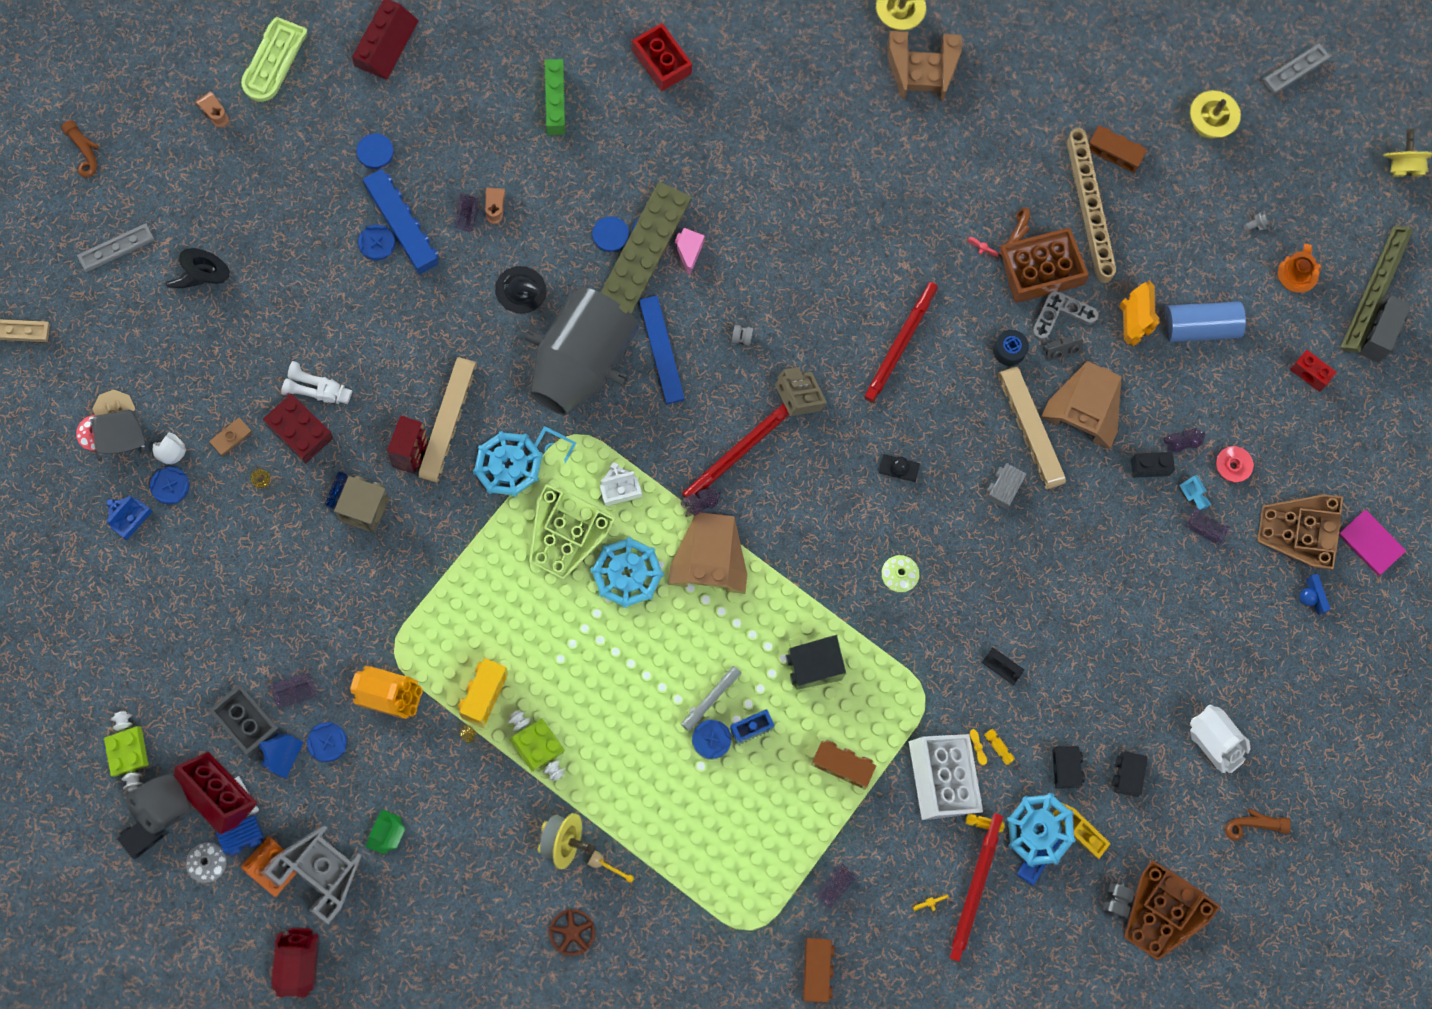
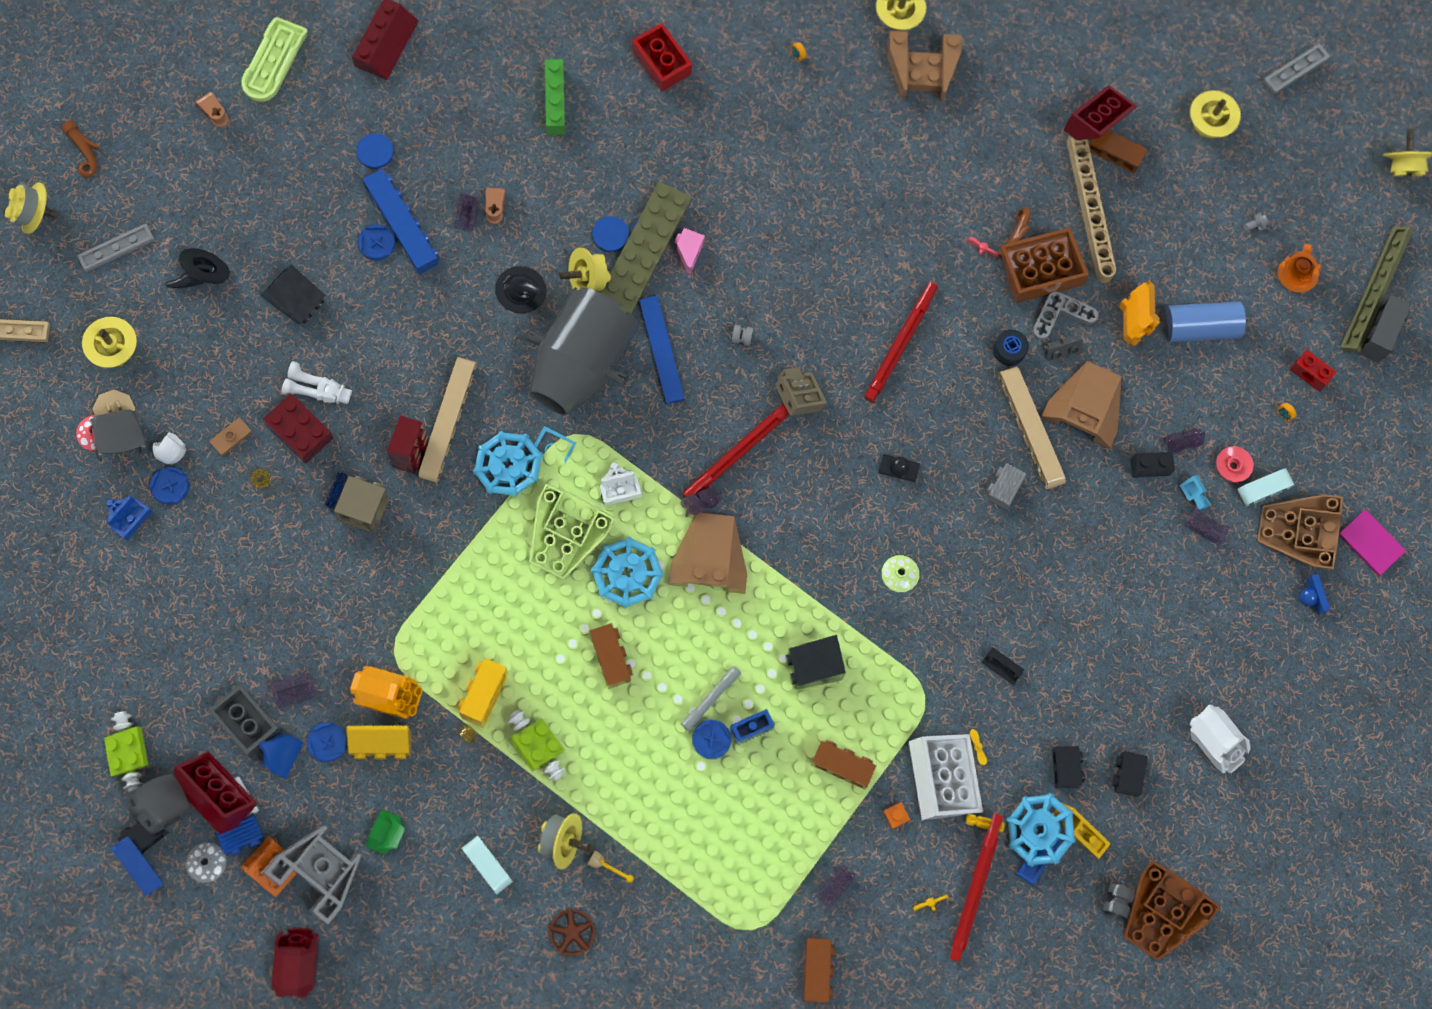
(28, 206): none -> light yellow piece
(109, 342): none -> light yellow piece
(137, 865): none -> blue tile
(294, 295): none -> black slope
(379, 741): none -> yellow slope
(487, 865): none -> light aqua beam
(587, 270): none -> light yellow piece
(611, 655): none -> dark orange brick
(798, 51): none -> light orange tile
(896, 815): none -> orange plate
(999, 746): yellow axle -> none
(1099, 115): none -> dark red slope
(1260, 821): dark orange plant -> none
(1266, 486): none -> light aqua beam
(1286, 411): none -> light orange tile

